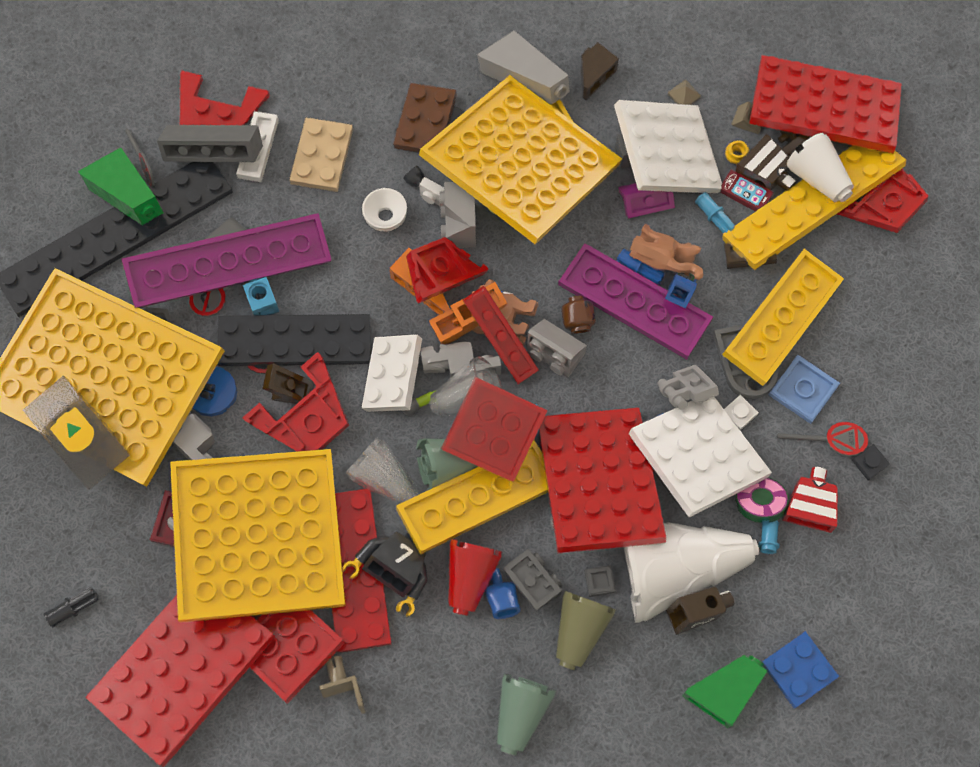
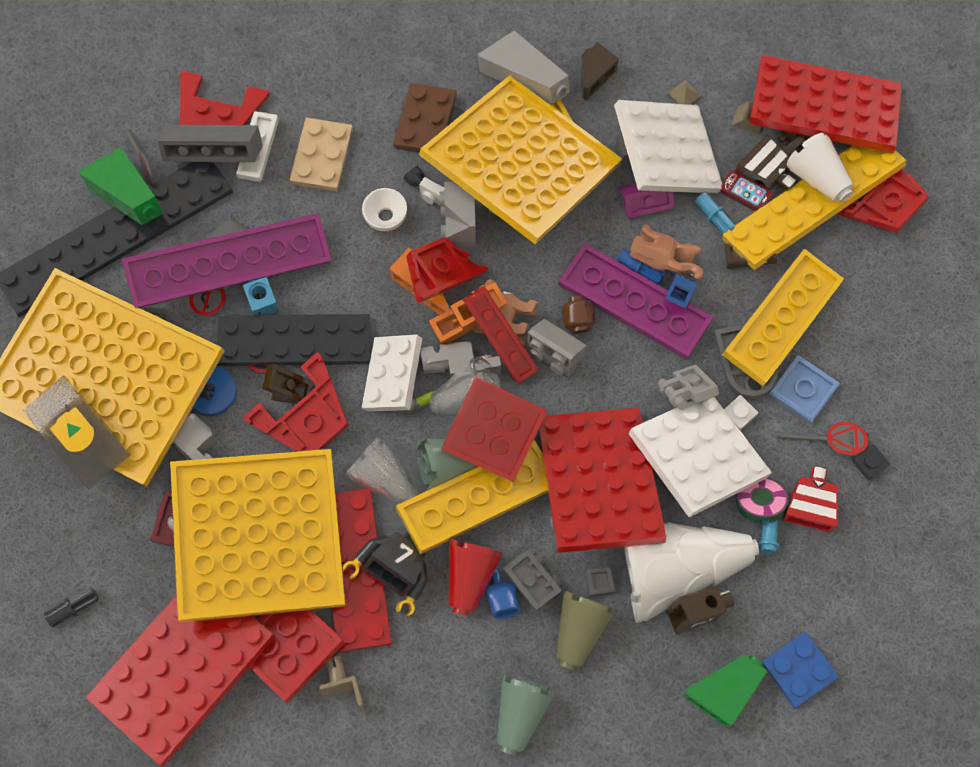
(738, 146): yellow plate -> none

